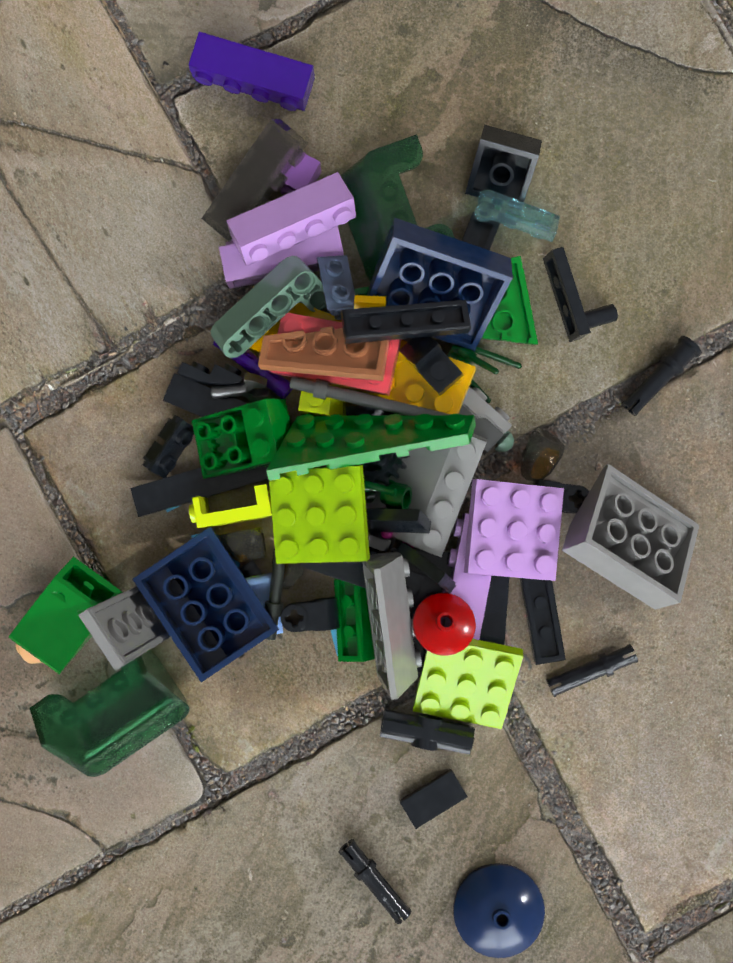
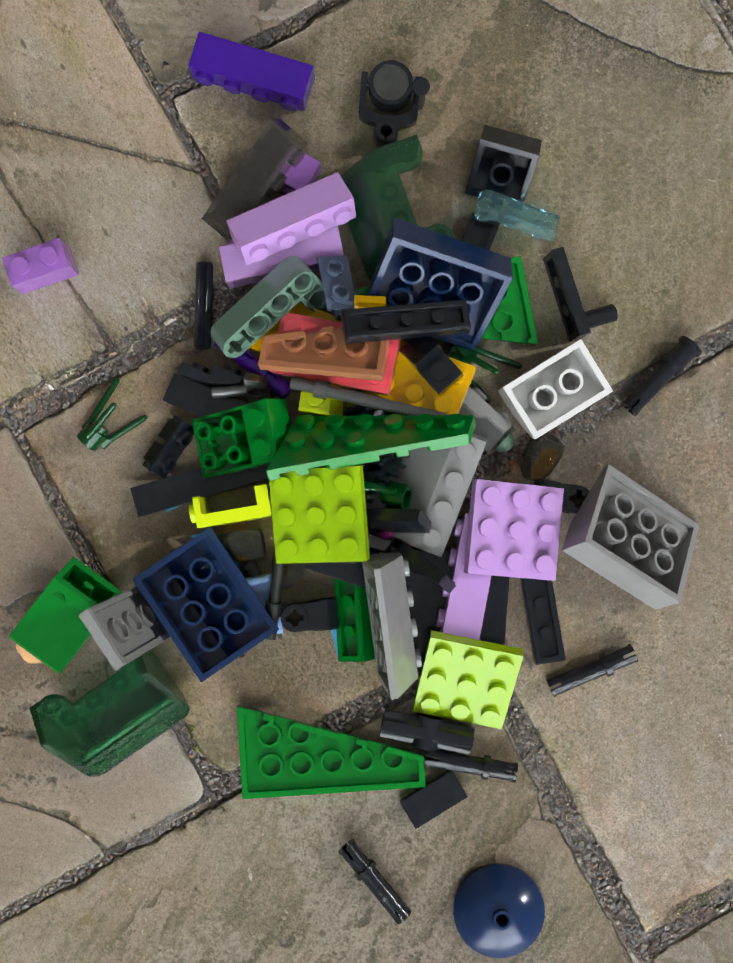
(40, 266): none -> medium lavender brick
(94, 432): none -> dark green plant
(203, 305): none -> black axle
(304, 759): none -> green wing
(390, 92): none -> black piece
(441, 639): red dish -> none
(471, 764): none -> black pin
(555, 390): none -> white slope

